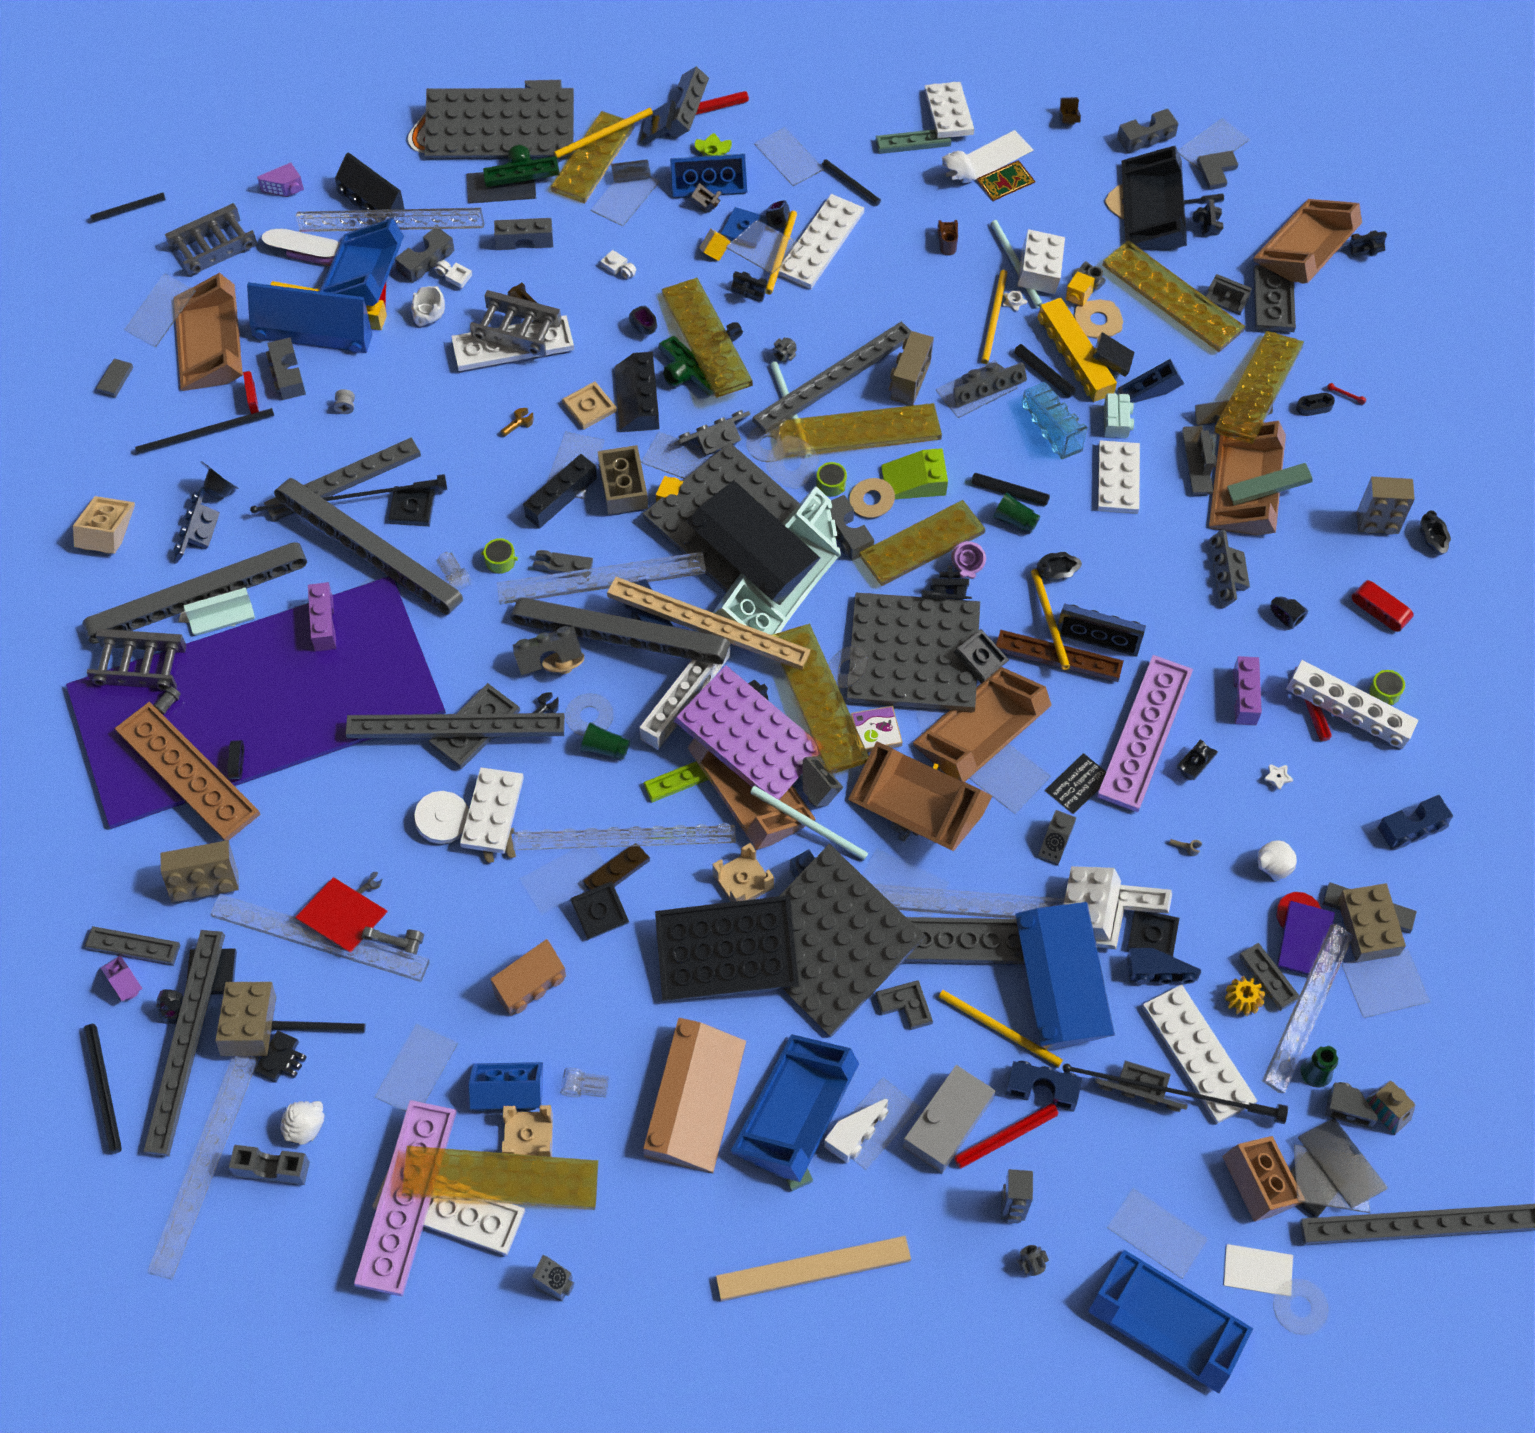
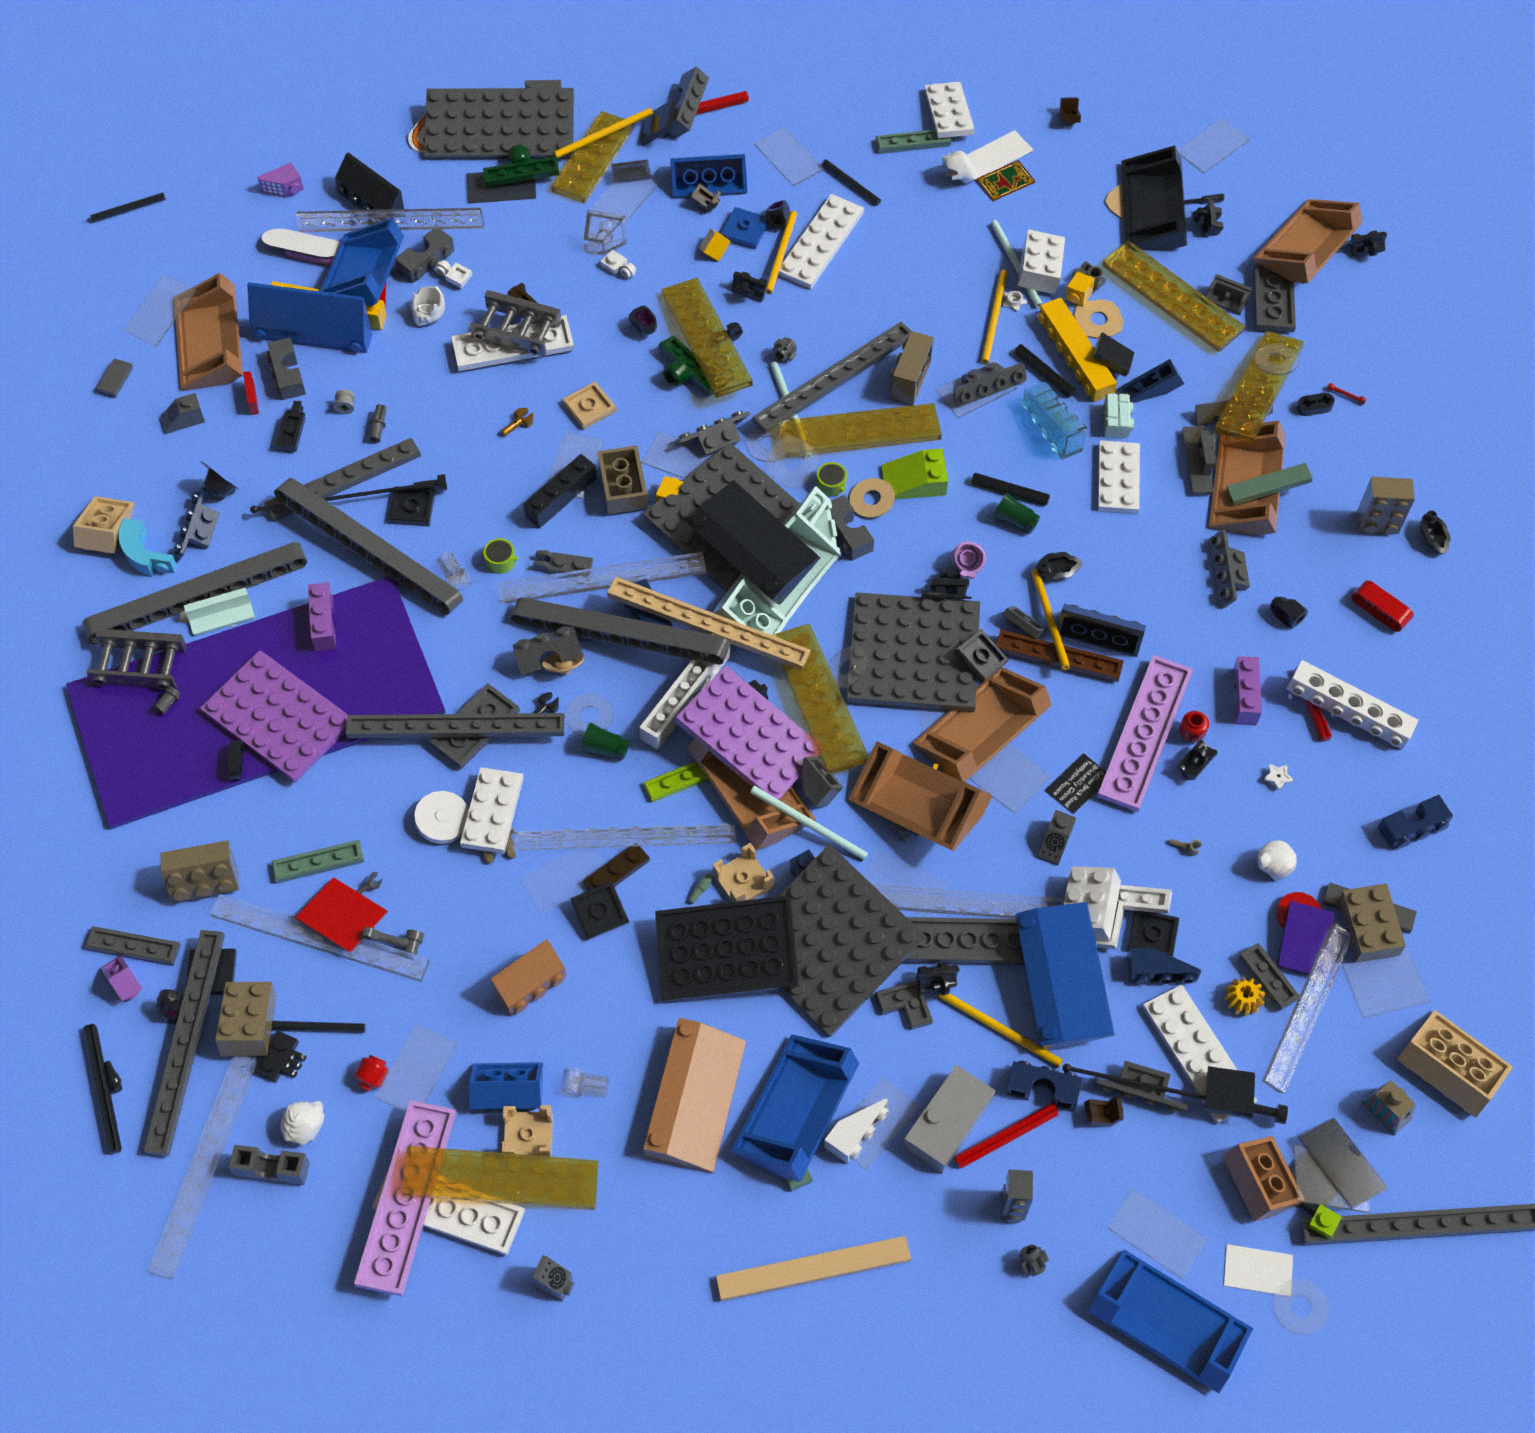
(113, 1078): none -> black piece
(131, 539): none -> medium azure arch
(182, 414): none -> dark grey slope
(188, 772): medium nougat plate -> none
(204, 431): black piece -> none
(205, 226): flat silver fence -> none
(277, 716): none -> medium lavender plate
(291, 428): none -> black hinge
(317, 861): none -> sand green tile
(371, 1072): none -> red head
(377, 424): none -> dark grey axle
(510, 231): dark grey arch -> none
(604, 232): none -> clear slope
(637, 393): black slope -> none
(702, 885): none -> sand green piece
(713, 146): lime plate -> none
(764, 246): clear piece -> none
(878, 726): tile -> none
(922, 542): clear yellow plate -> none
(937, 979): none -> black hips
(948, 236): reddish brown piece -> none
(1029, 625): none -> dark grey plate
(1104, 1112): none -> dark brown bracket
(1161, 127): dark grey arch -> none
(1194, 726): none -> red head
(1213, 167): dark grey tile -> none
(1230, 1092): none -> black tile
(1262, 362): none -> clear gear
(1319, 1067): dark green plant -> none
(1325, 1221): none -> lime plate
(1349, 1106): dark grey slope -> none
(1387, 686): piece -> none
(1455, 1063): none -> tan slope

